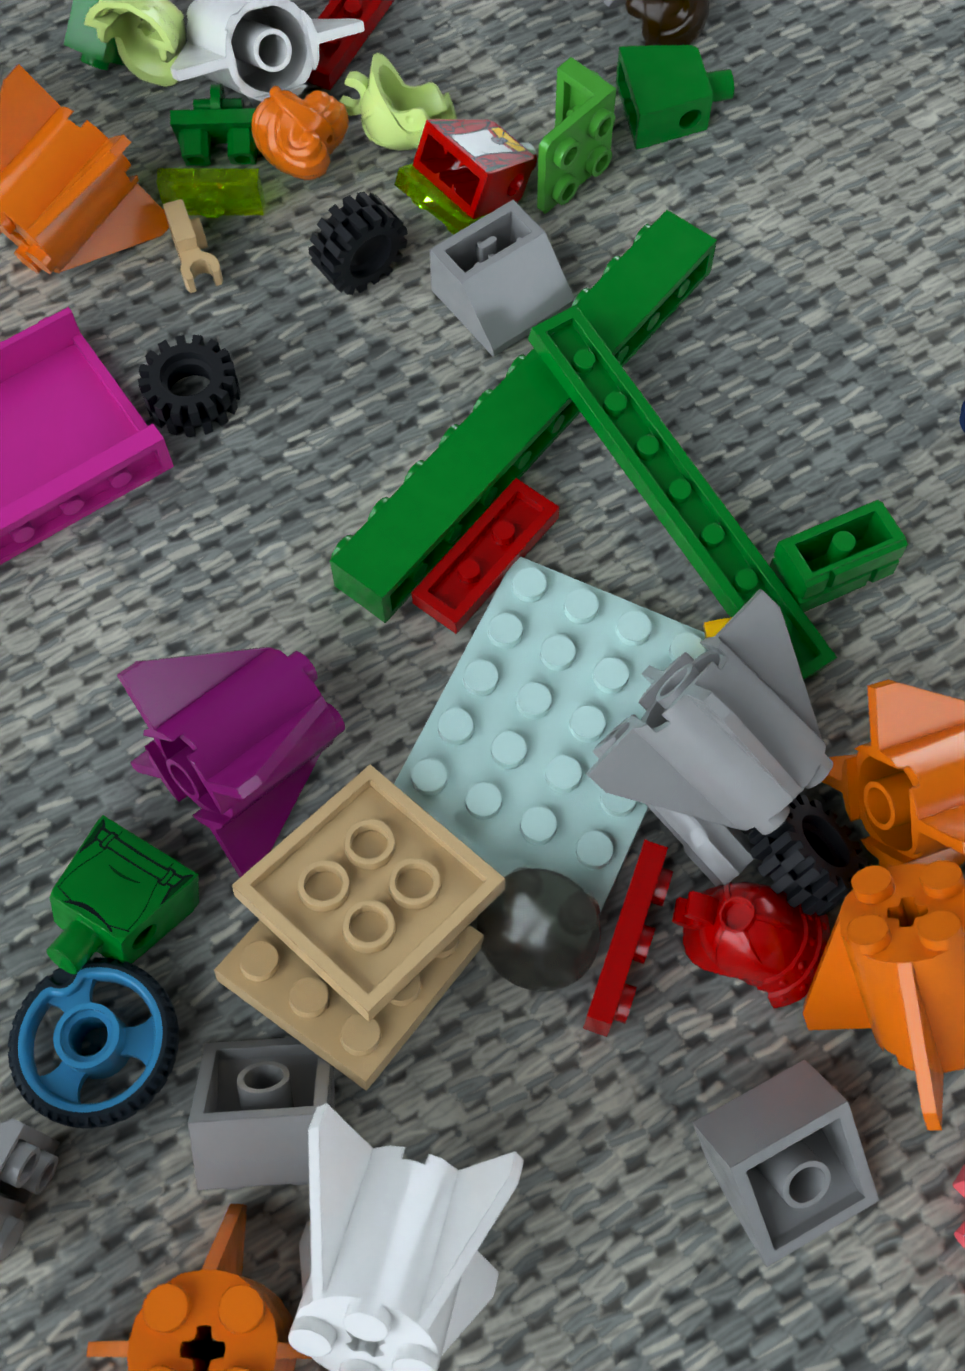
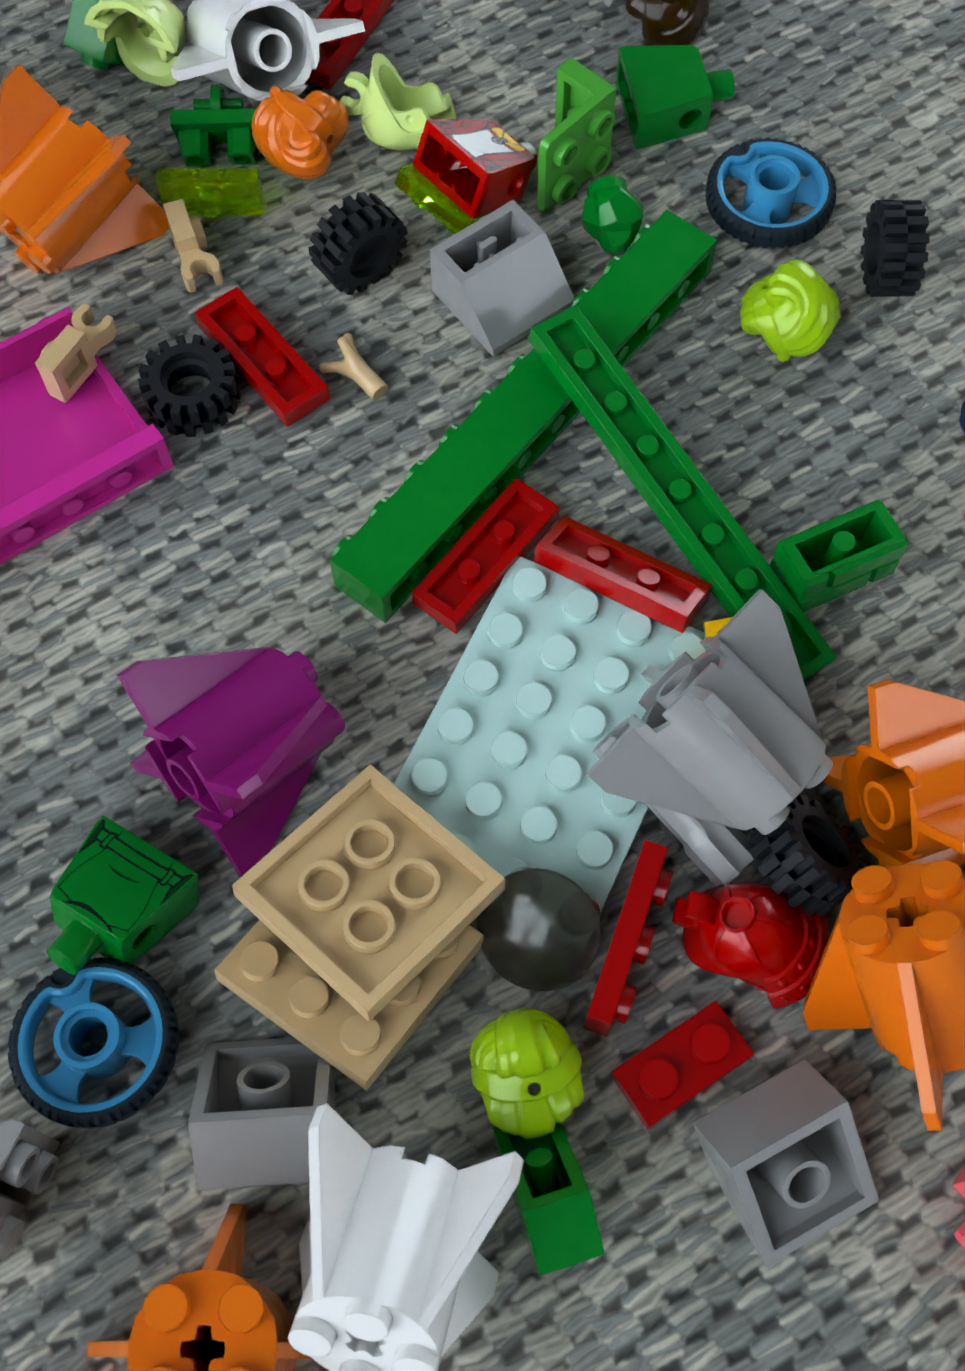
(70, 357): none -> tan plate
(263, 356): none -> red plate
(356, 368): none -> tan bar
(523, 1050): none -> lime hair
(553, 1201): none -> green slope
(612, 214): none -> green rock
(622, 573): none -> red plate
(681, 1064): none -> red plate
(773, 185): none -> dark azure wheel
(791, 310): none -> lime hair
(894, 248): none -> black tyre

